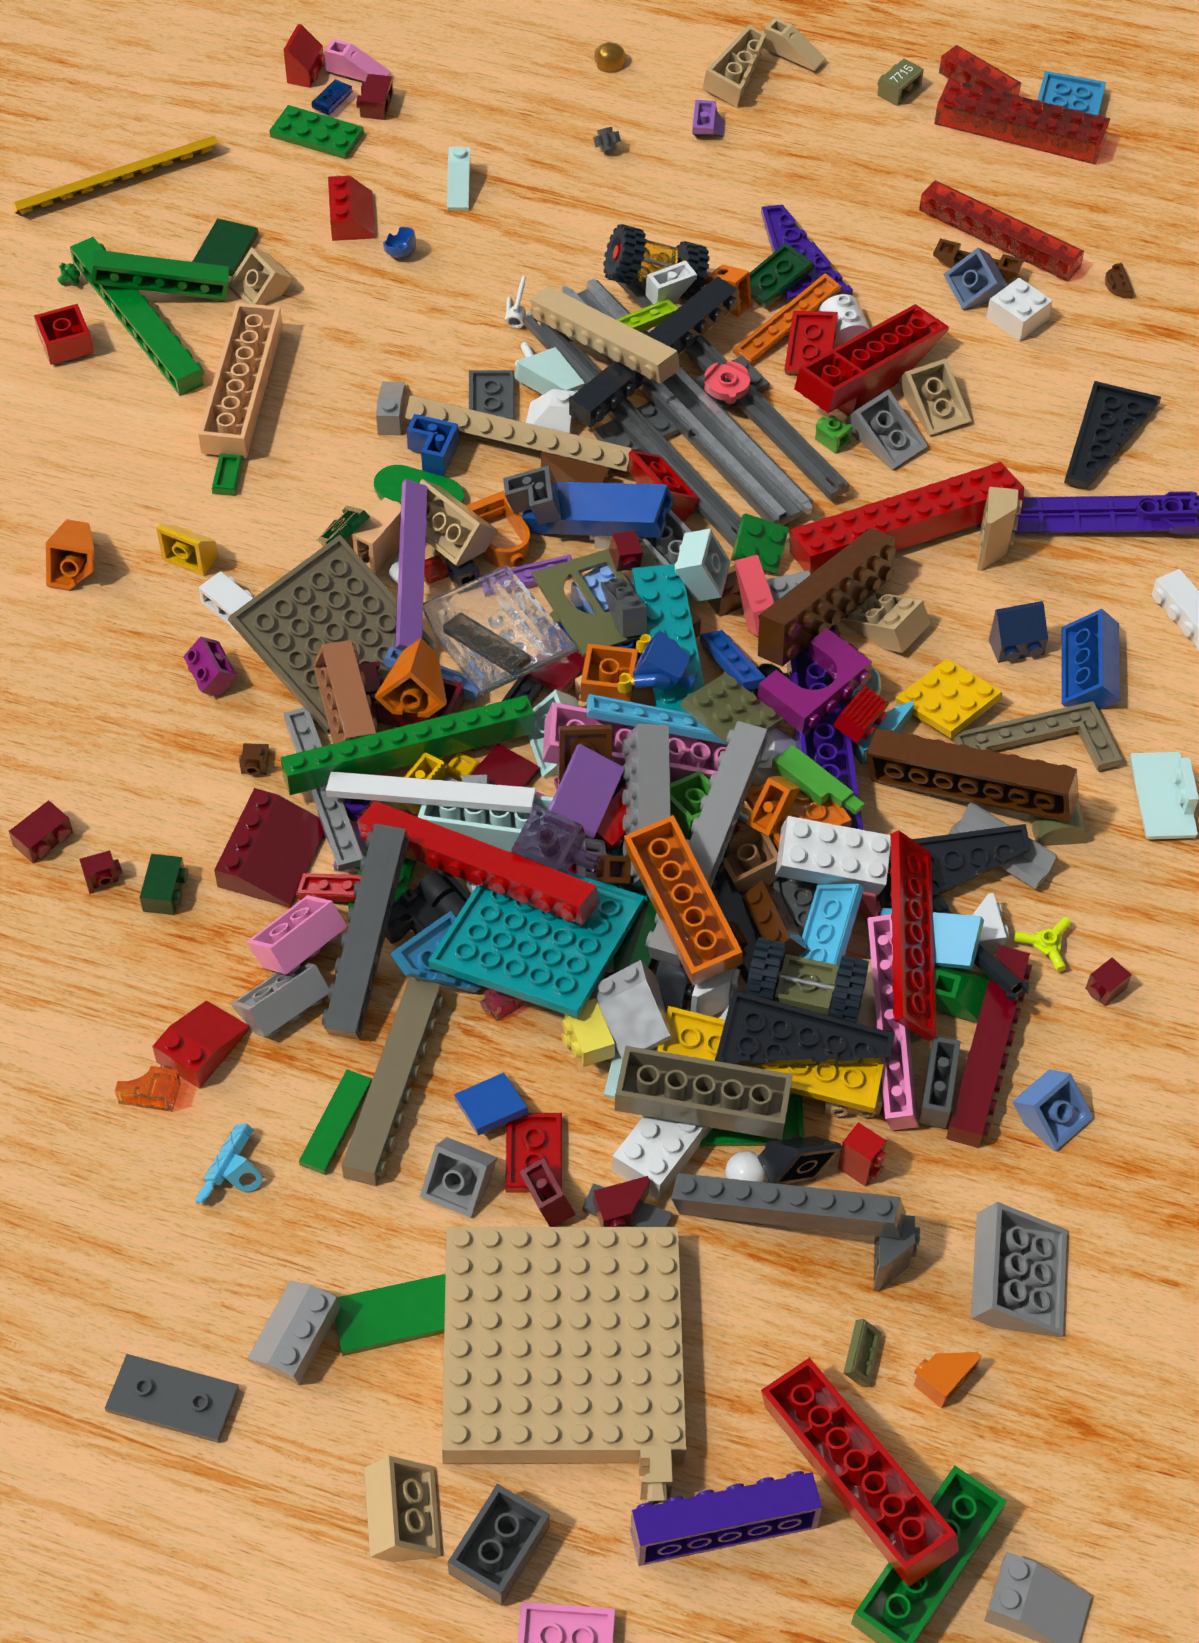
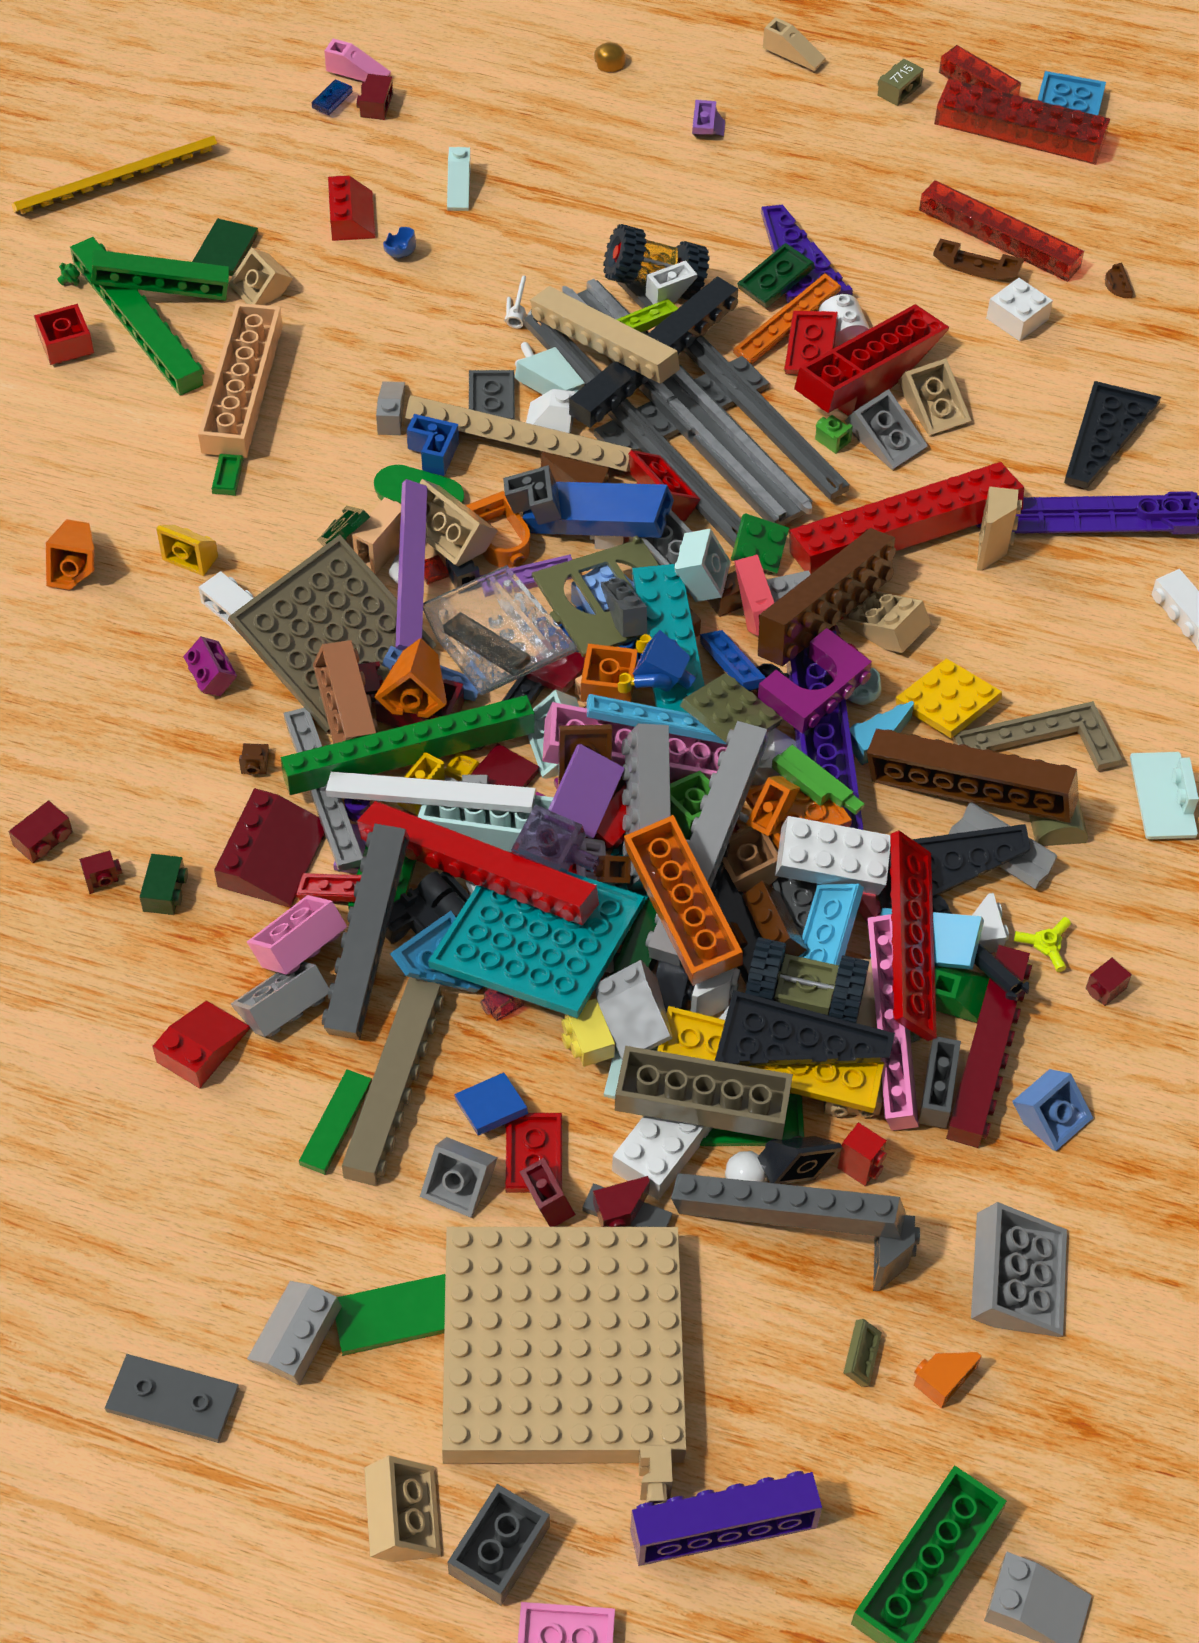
(153, 1090): clear orange arch -> none
(231, 1165): medium azure piece -> none
(303, 57): red slope -> none
(316, 131): green plate -> none
(607, 139): dark grey gear -> none
(625, 550): dark red brick -> none
(727, 391): coral plate -> none
(734, 67): tan wedge -> none
(740, 279): orange torso -> none
(860, 1472): red brick -> none
(861, 714): red brick -> none
(975, 279): sand blue slope -> none
(1019, 632): dark blue slope -> none
(1091, 661): blue slope -> none

